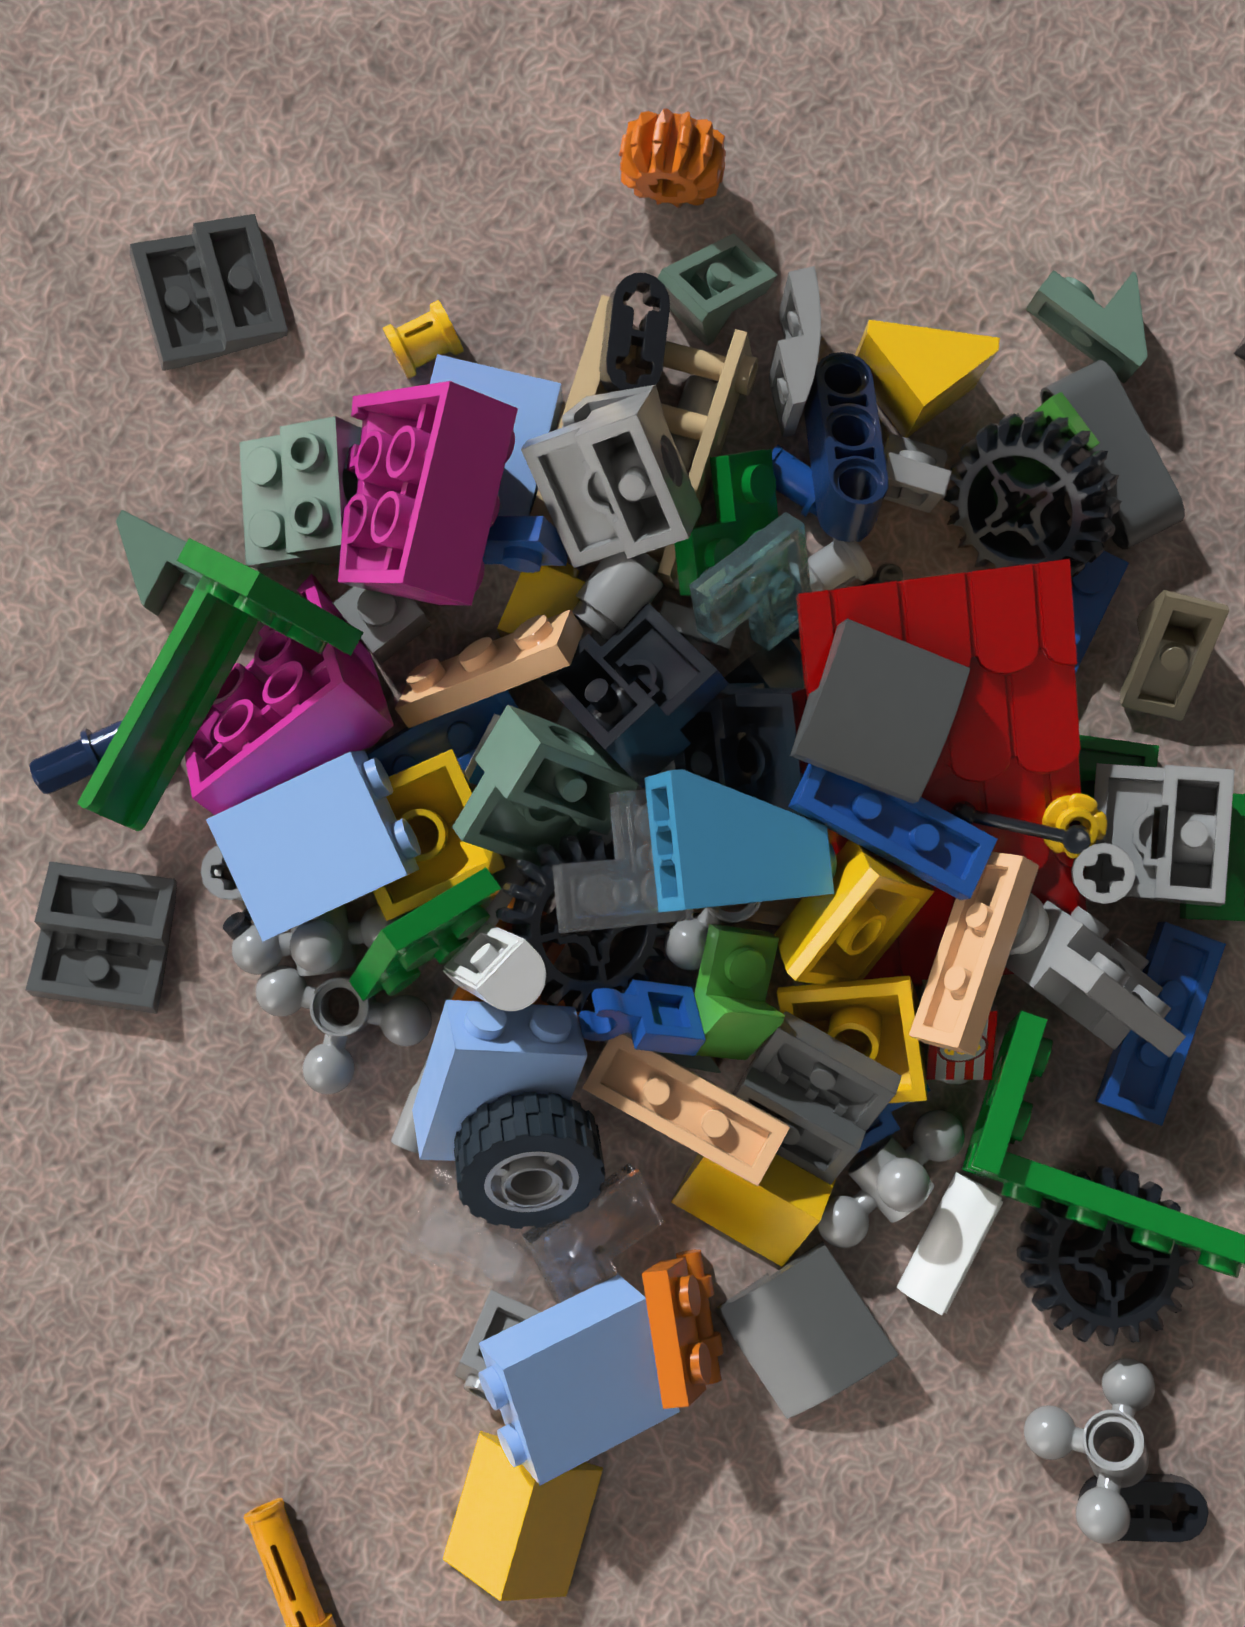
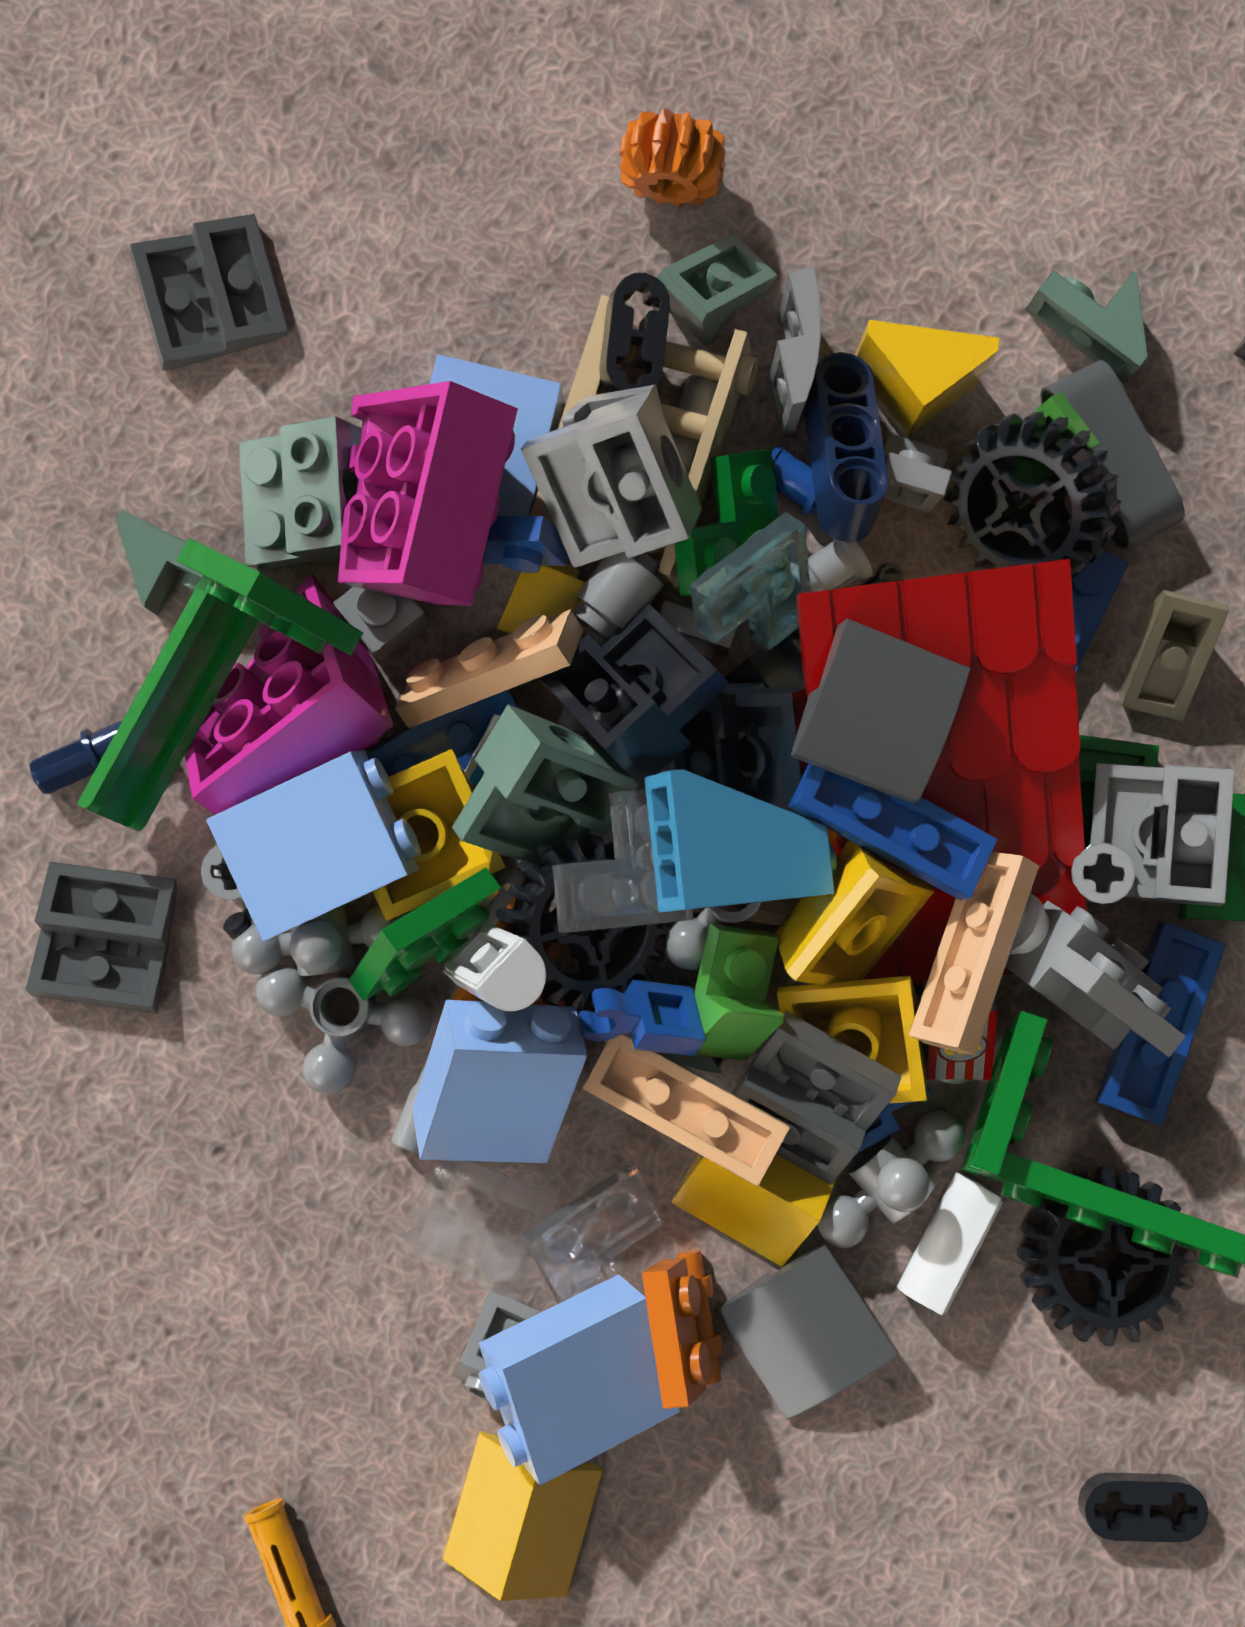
(423, 339): yellow bush -> none
(528, 1160): black wheel -> none
(1053, 1435): light grey piece -> none
(1071, 808): yellow plate -> none
(1075, 838): black hinge -> none

